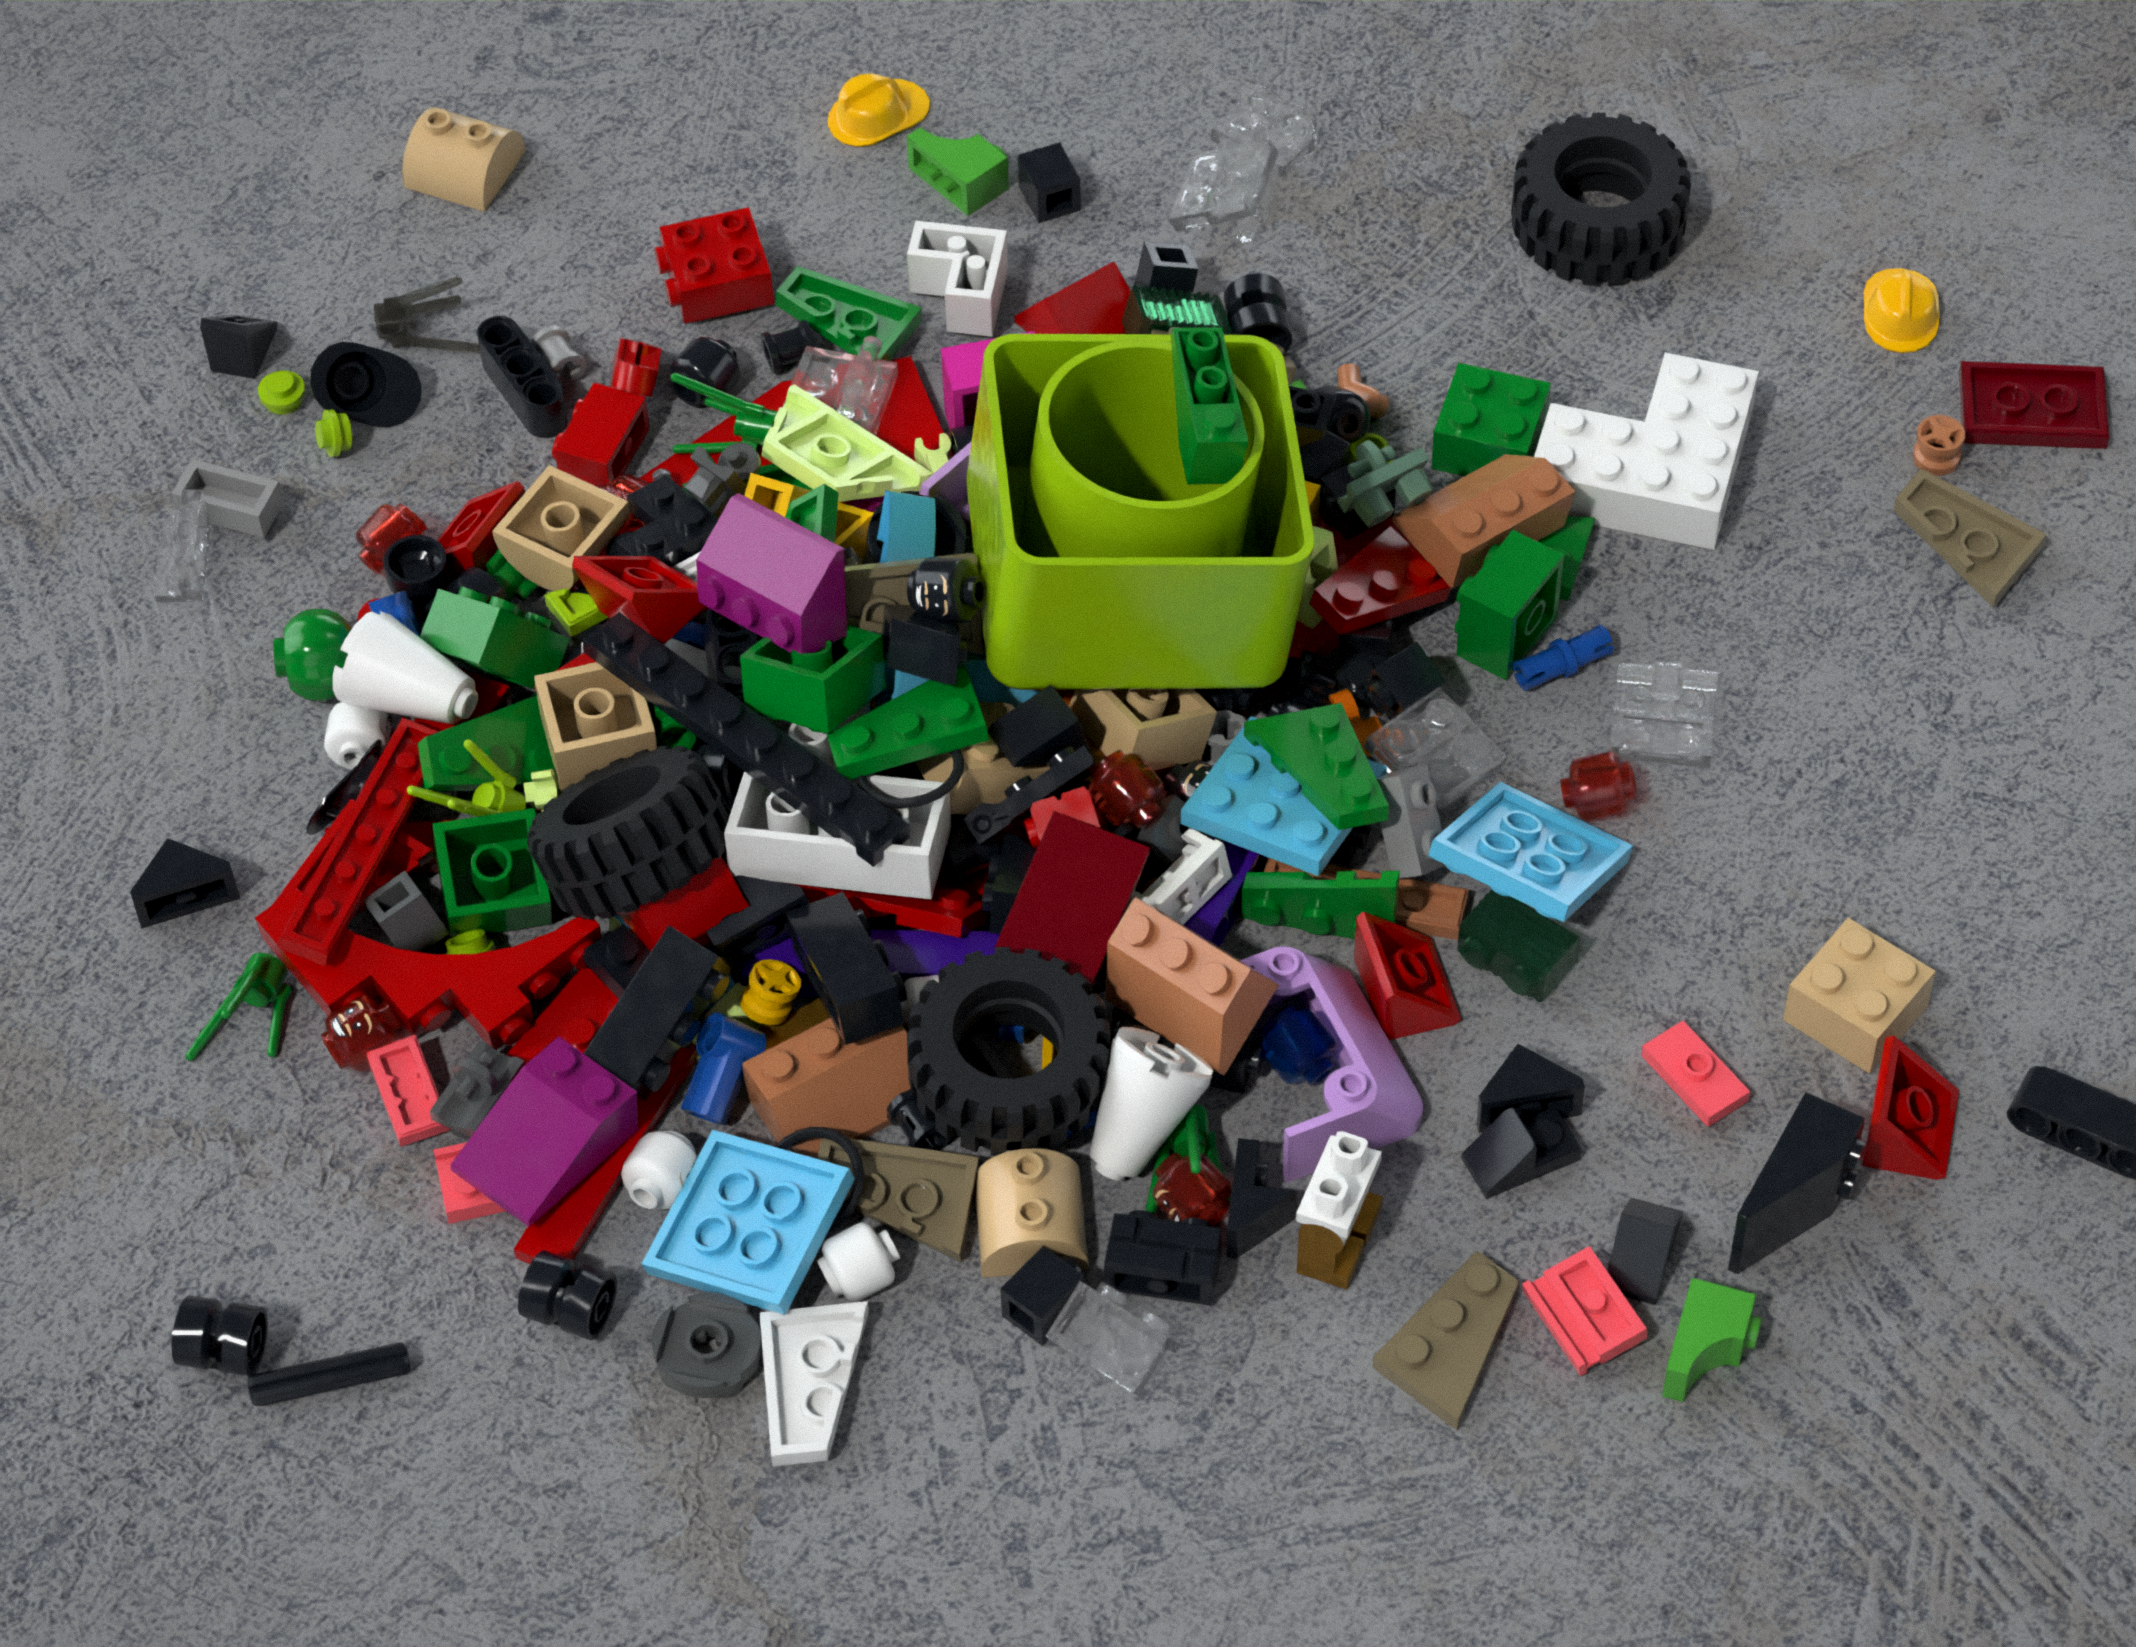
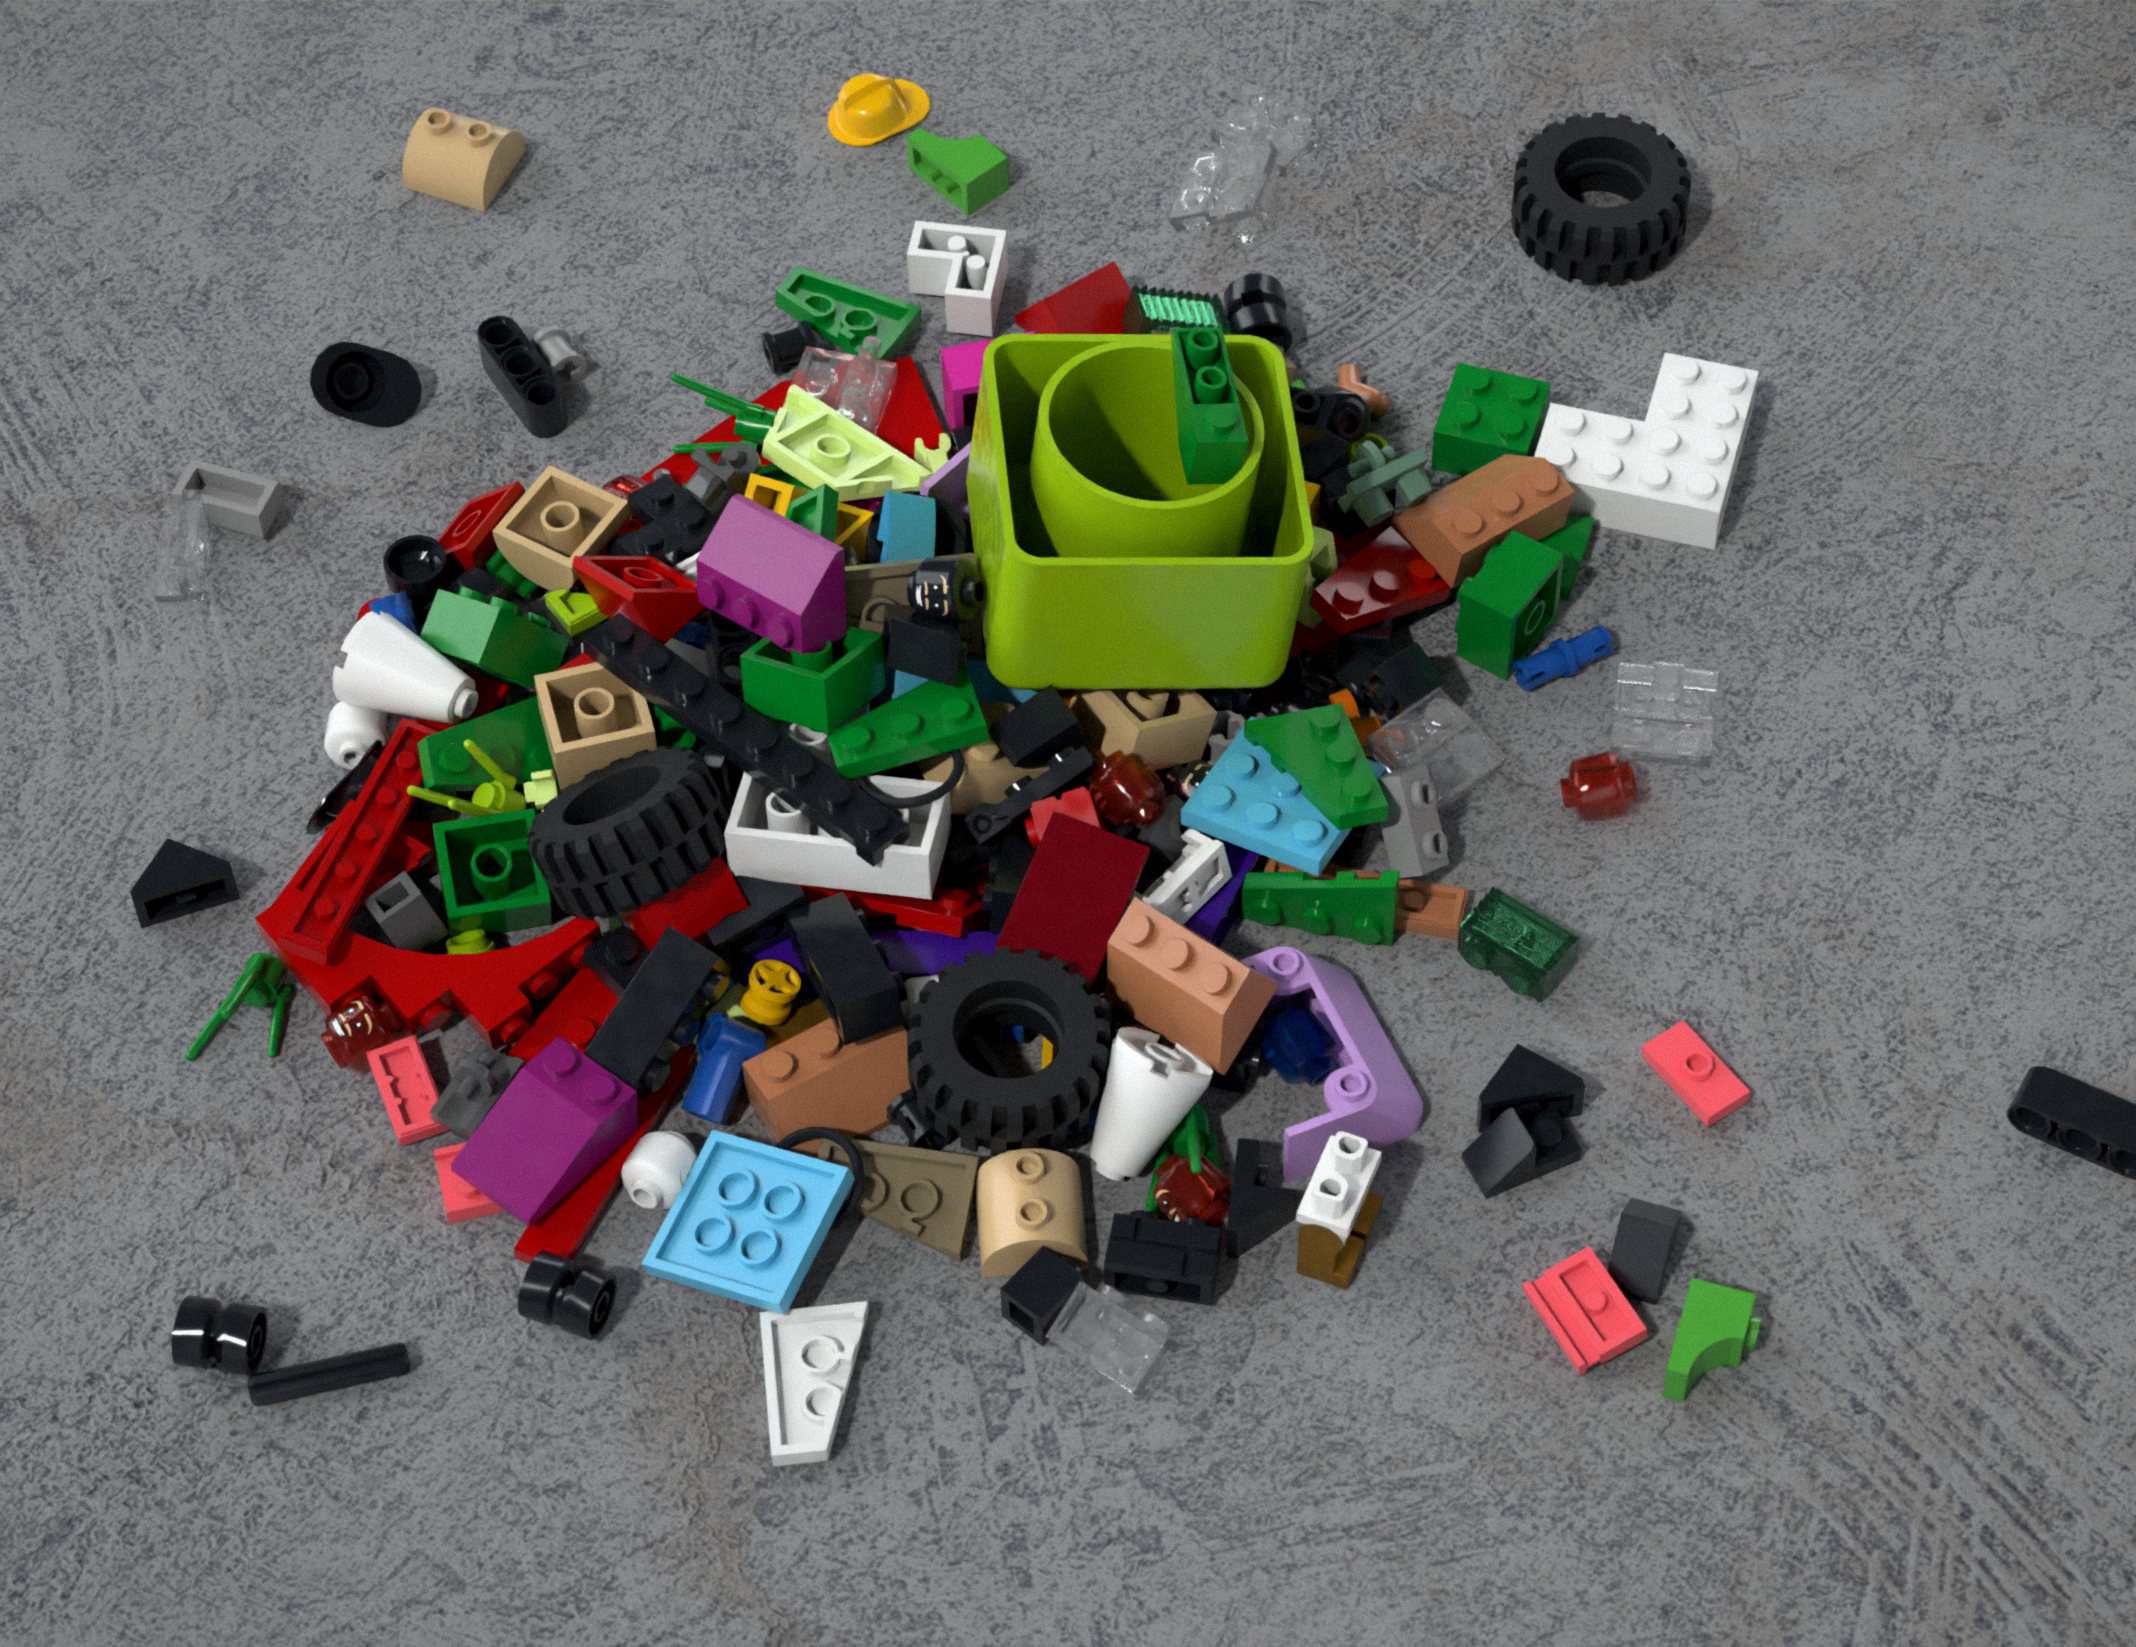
(237, 343): black slope -> none
(281, 392): lime plate -> none
(311, 652): green plant -> none
(333, 433): lime plate -> none
(382, 530): clear red head -> none
(398, 316): clear smoke plant -> none
(602, 435): red brick -> none
(635, 367): red piece -> none
(707, 362): black head -> none
(714, 265): red brick -> none
(714, 1373): dark grey plate -> none
(858, 1262): white head -> none
(1049, 182): black brick -> none
(1167, 267): black brick -> none
(1402, 978): red slope -> none
(1448, 1340): dark tan wing -> none
(1530, 851): medium azure plate -> none
(1801, 1180): black slope -> none
(1858, 994): tan brick -> none
(1901, 310): yellow piece -> none
(1910, 1115): red slope -> none
(1939, 445): nougat wheel -> none
(1969, 534): dark tan wing -> none
(2033, 404): dark red tile -> none

